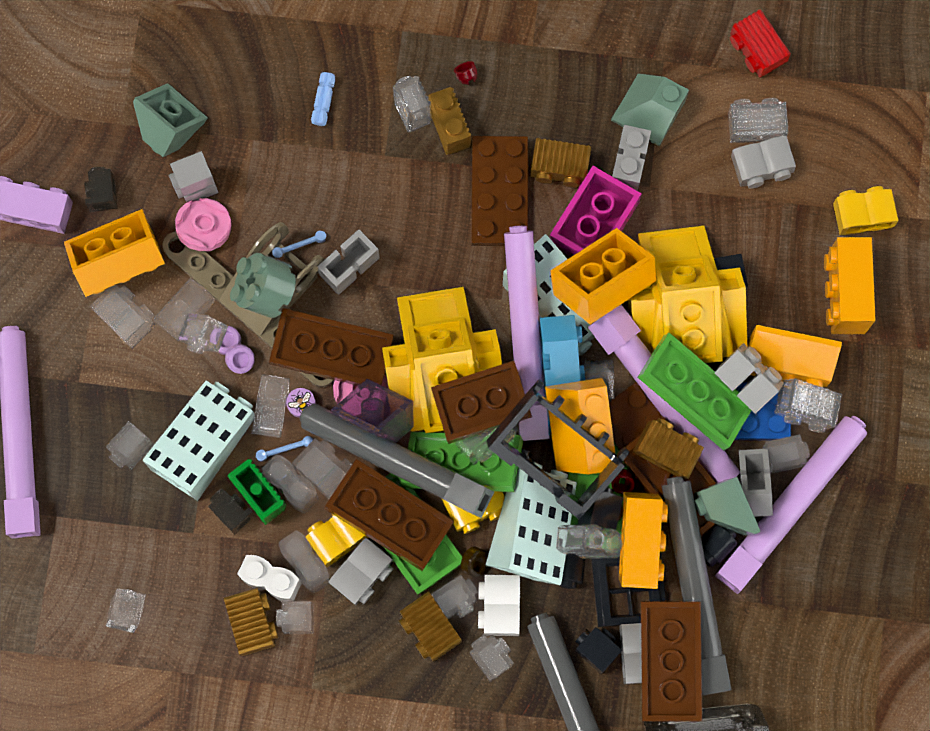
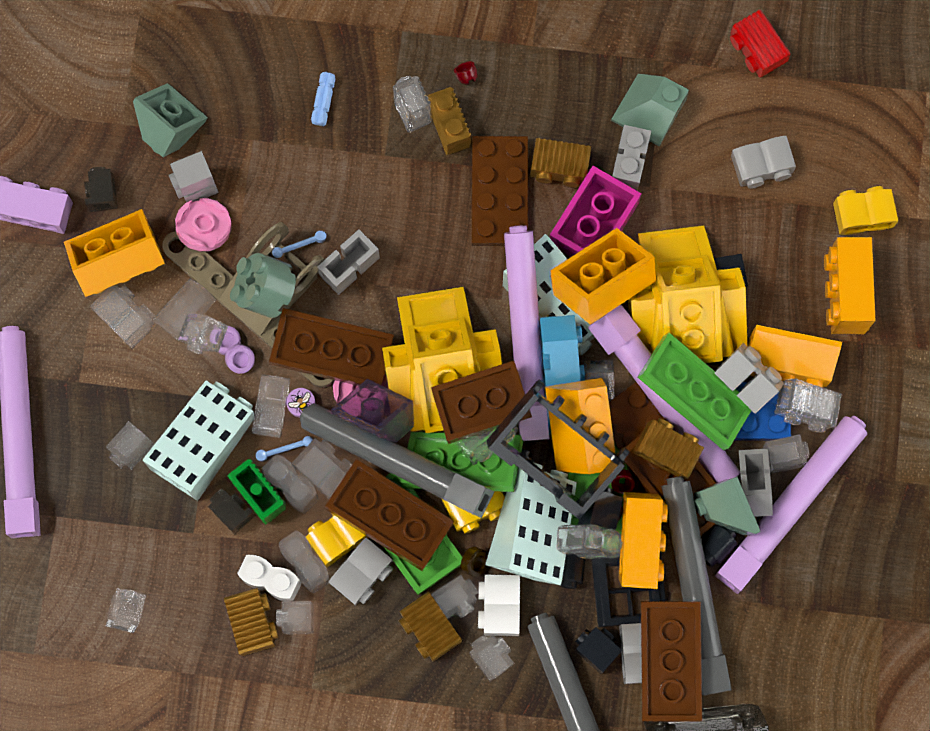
(757, 120): clear brick -> none

